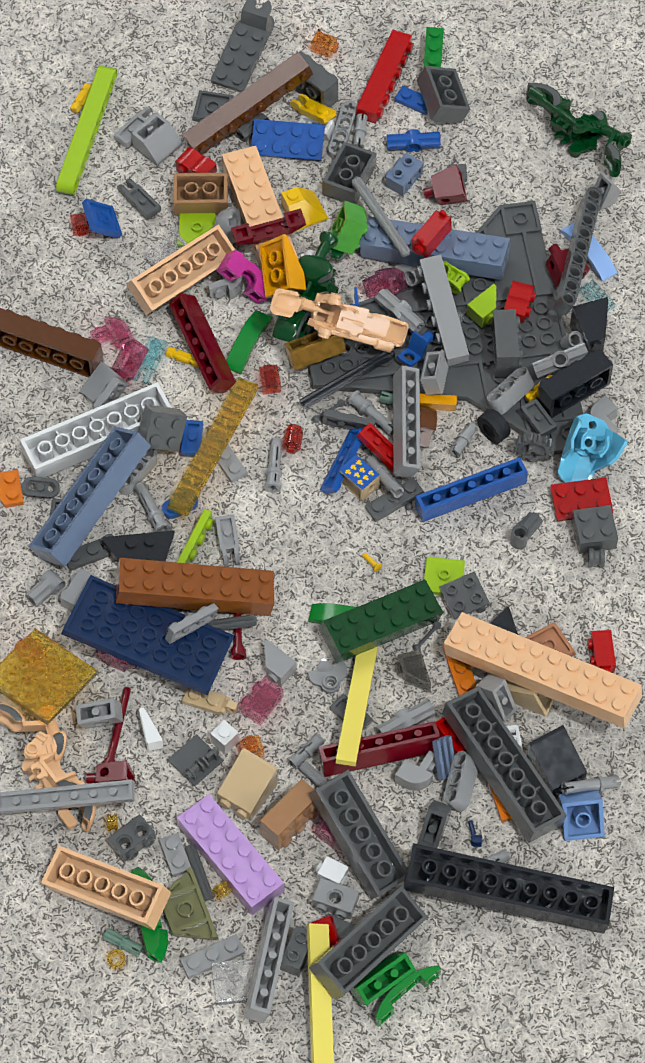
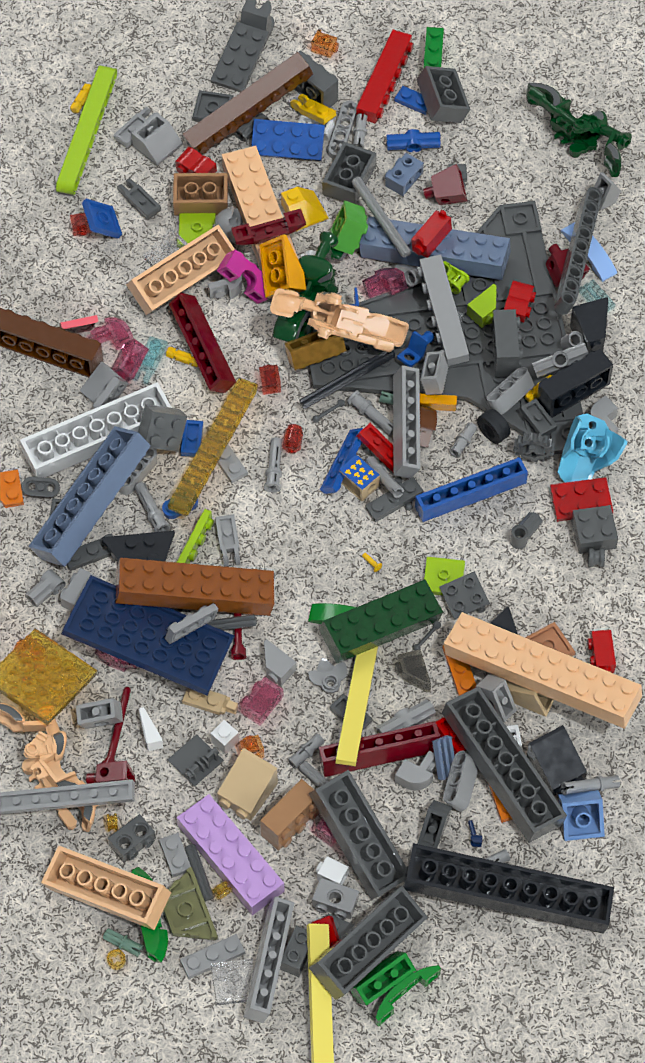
(79, 322): none -> coral tile
(247, 340): green slope -> none
(346, 421): dark grey plate -> none
(399, 309): light grey piece -> none

